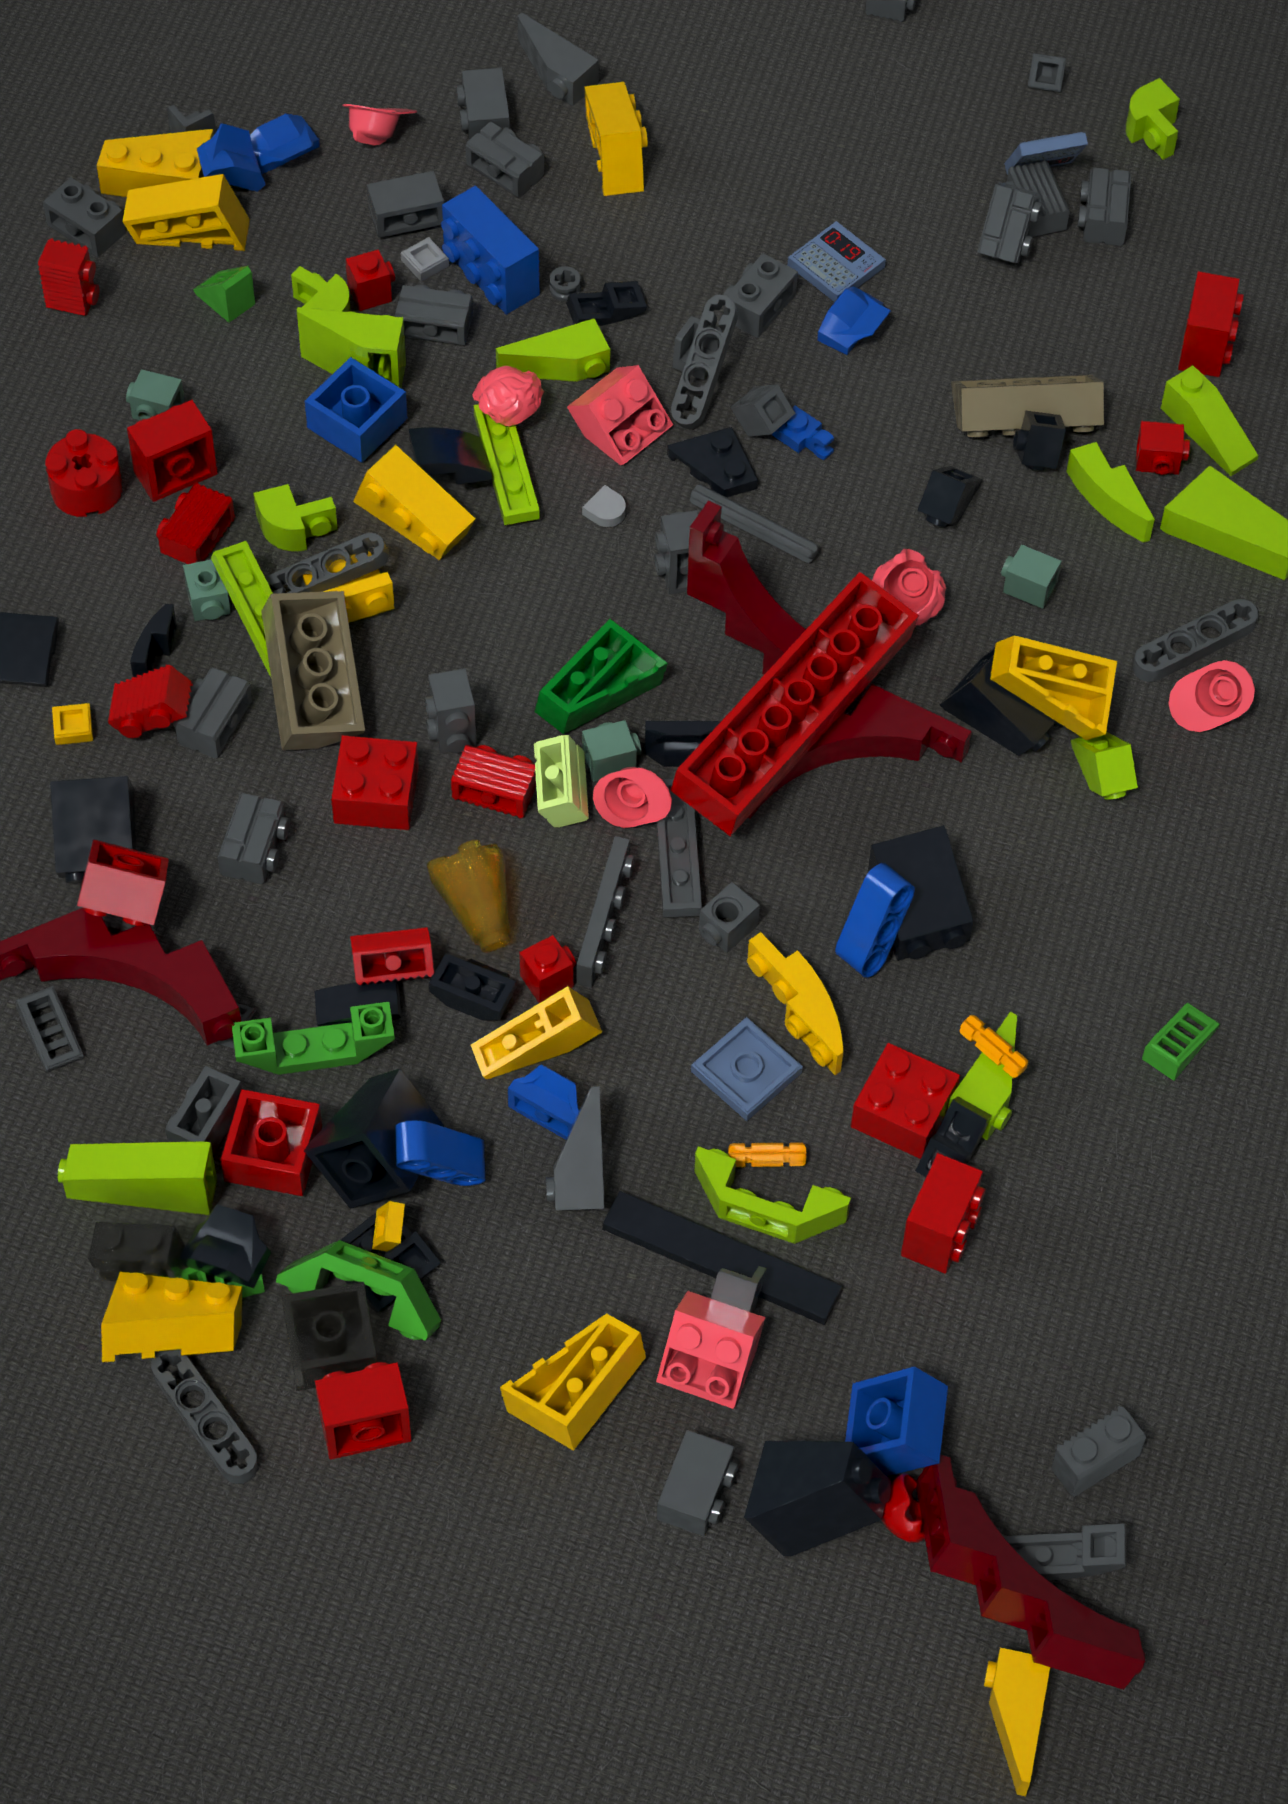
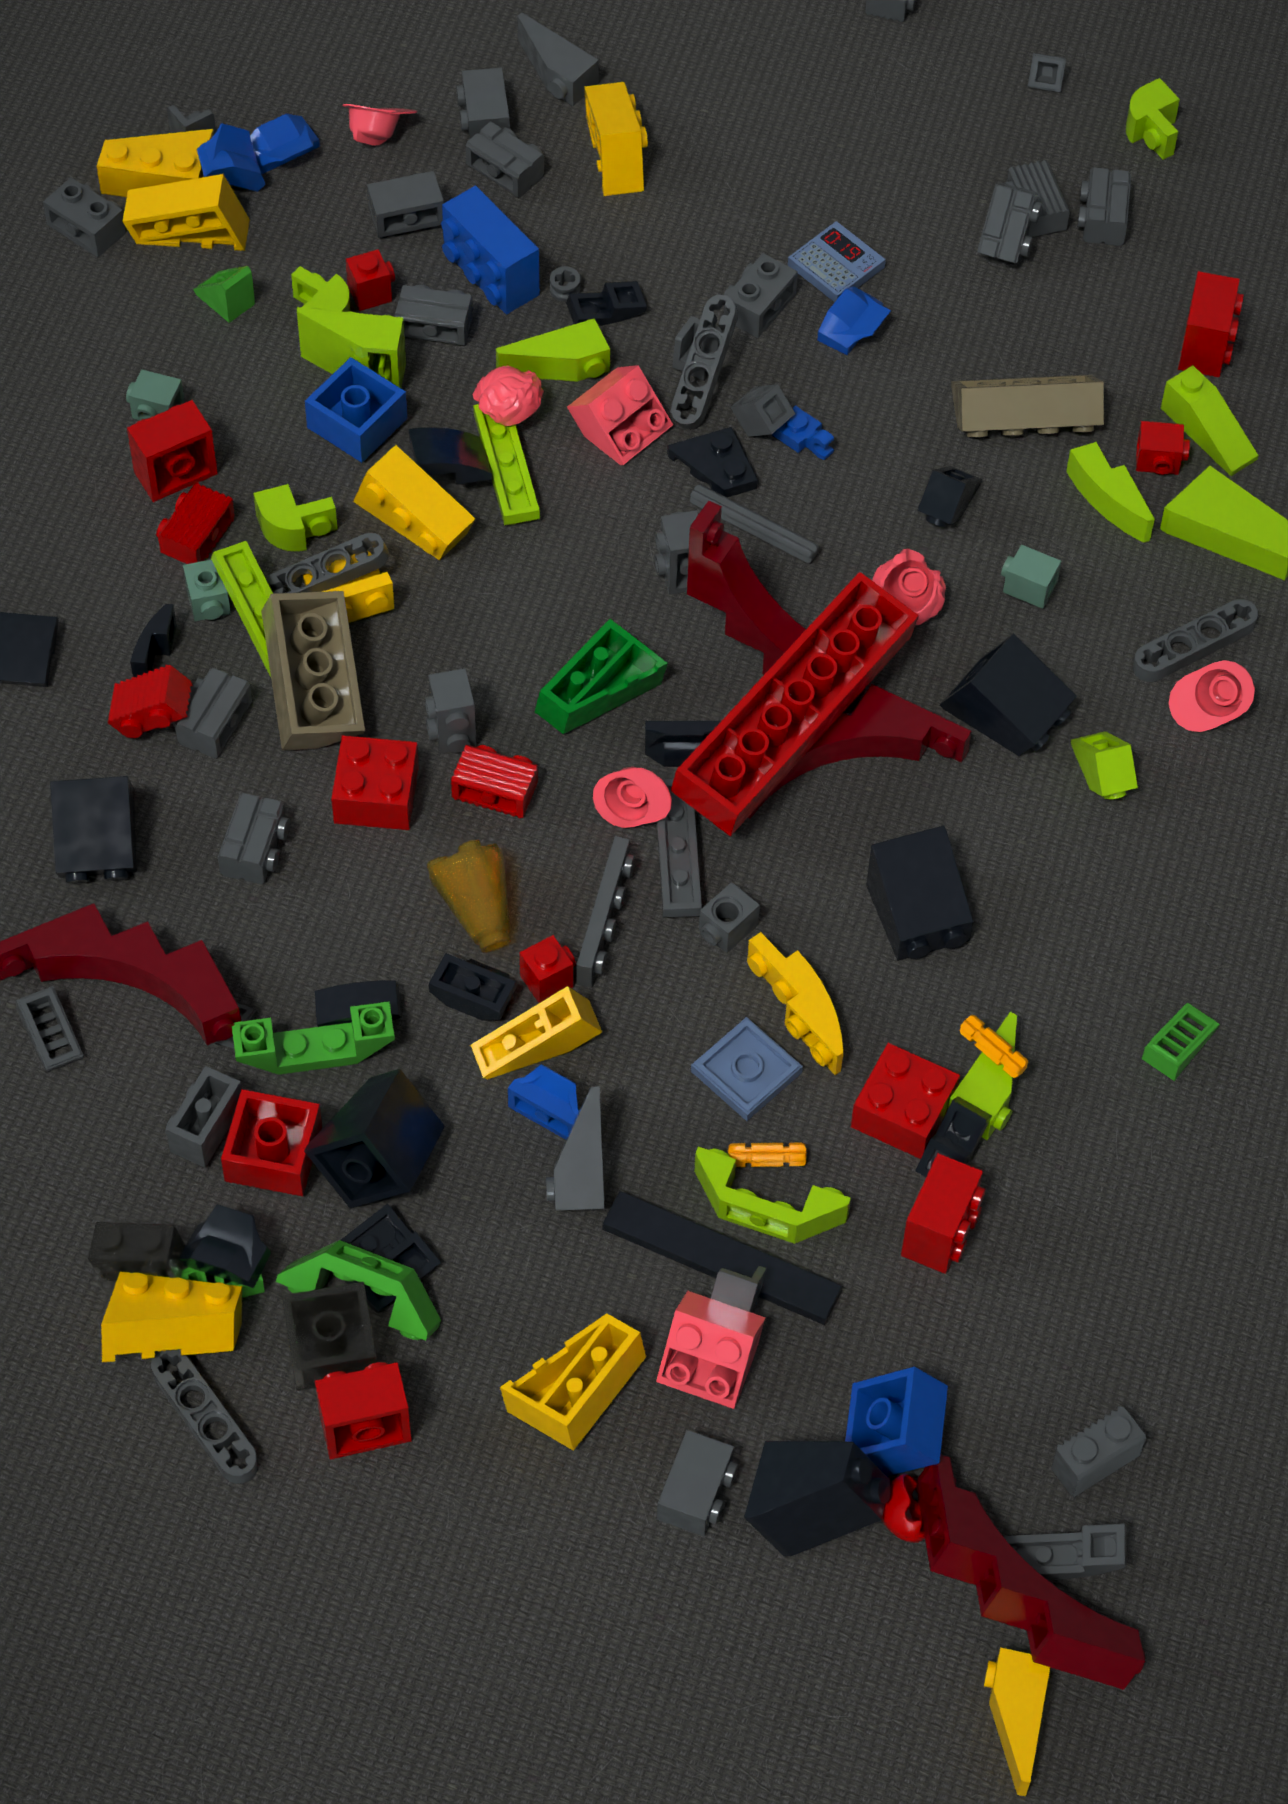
(68, 277): red brick -> none
(72, 724): yellow tile -> none
(84, 474): red brick -> none
(123, 883): brick -> none
(142, 1175): lime slope -> none
(388, 1226): yellow tile -> none
(392, 955): red brick -> none
(424, 259): light grey tile -> none
(440, 1153): blue beam -> none
(561, 781): yellowish green brick -> none
(605, 508): light grey tile -> none
(609, 748): sand green brick -> none
(874, 920): blue beam -> none
(1039, 440): black brick -> none
(1055, 150): sand blue tile -> none
(1058, 682): yellow wedge -> none

